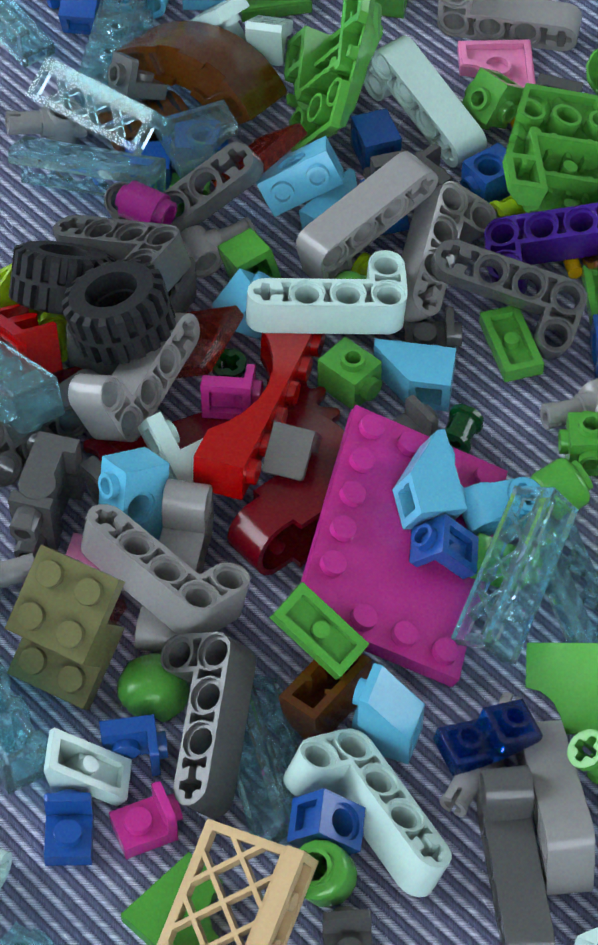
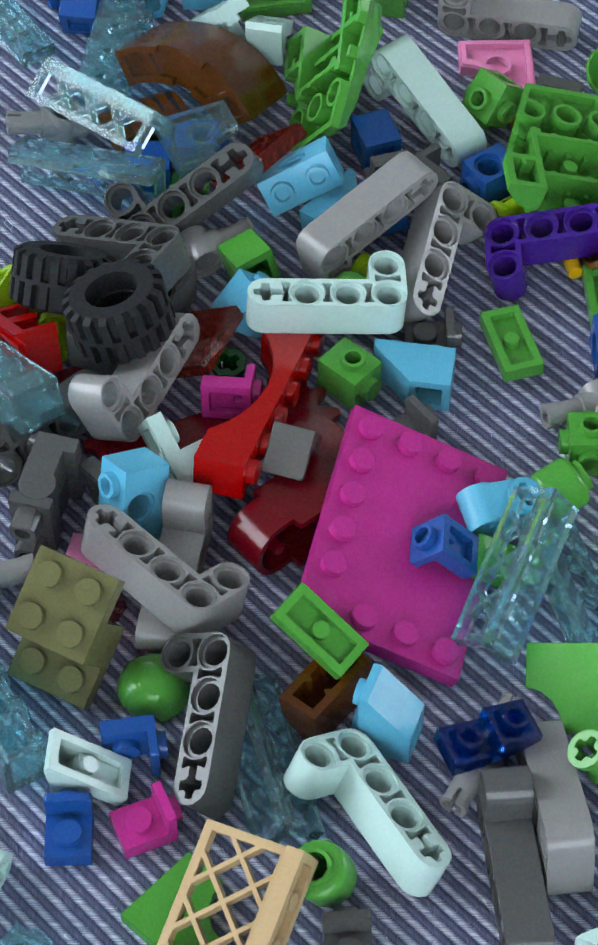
(131, 82): dark grey bracket -> none
(145, 204): magenta brick -> none
(326, 817): blue brick -> none
(430, 484): medium azure slope -> none
(462, 425): dark green bush -> none
(507, 291): dark grey beam -> none

